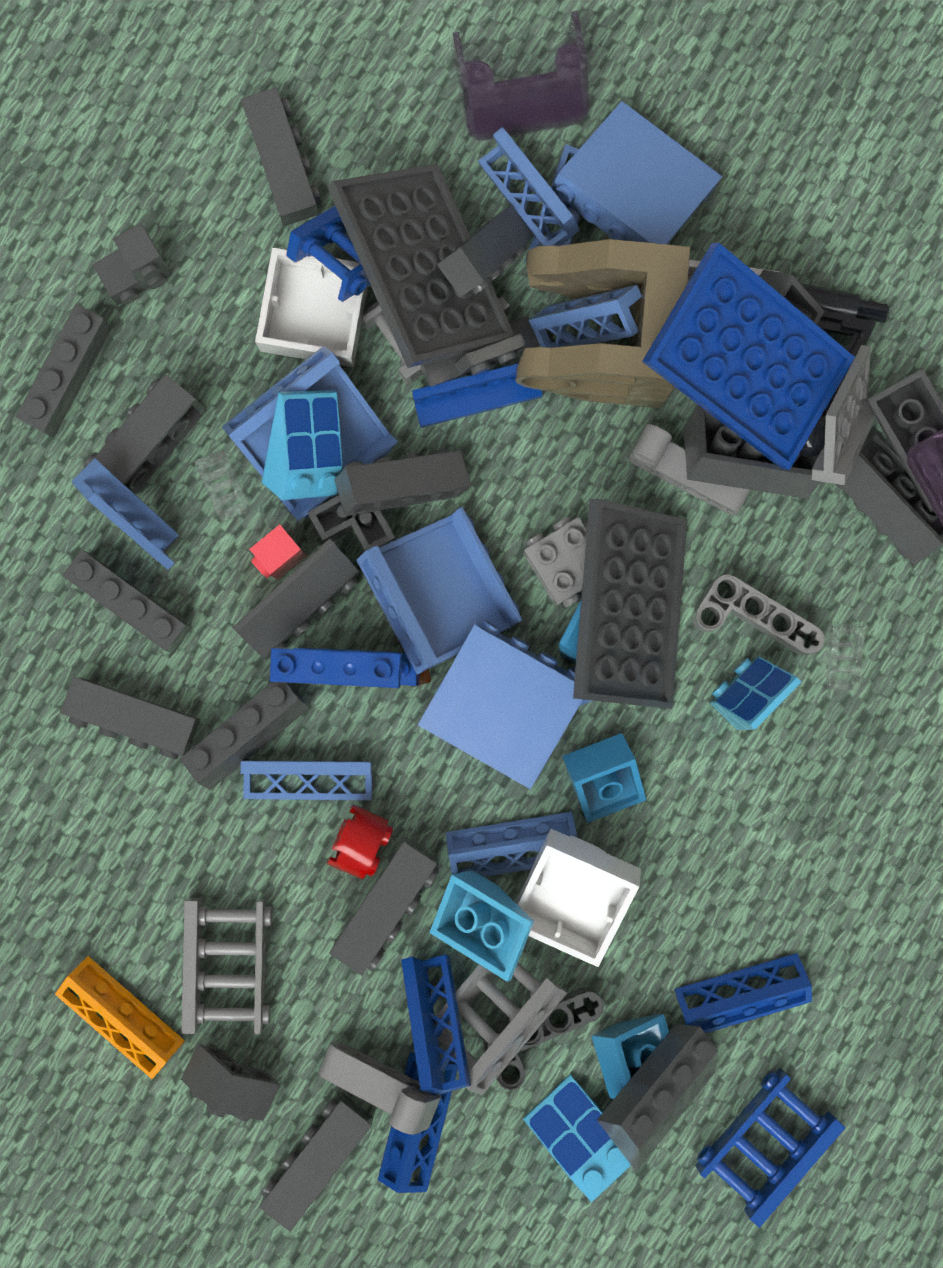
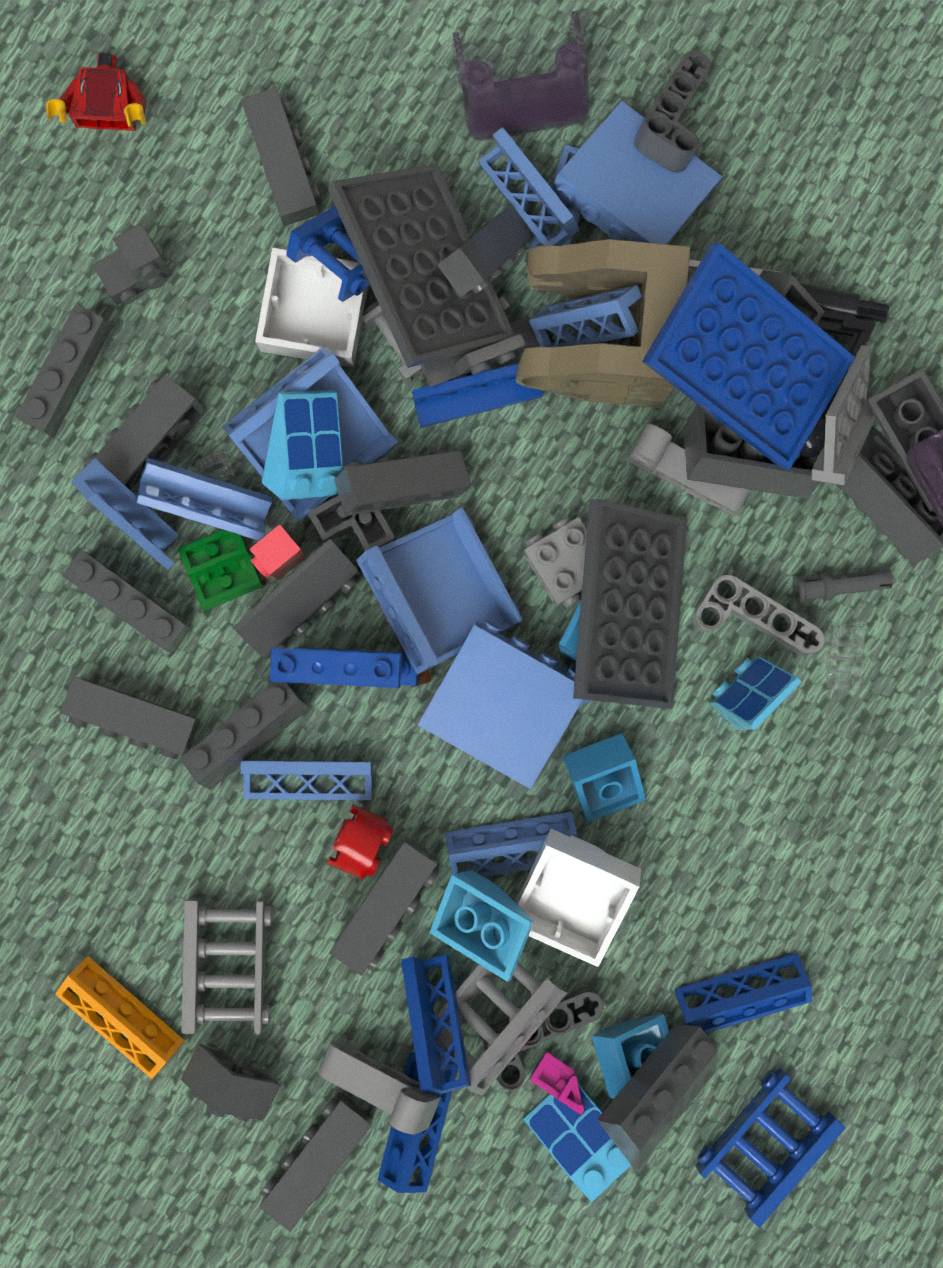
(100, 98): none -> torso
(203, 499): none -> medium blue fence
(219, 568): none -> green slope
(558, 1081): none -> dark pink slope
(660, 133): none -> dark grey beam
(827, 586): none -> dark grey pin

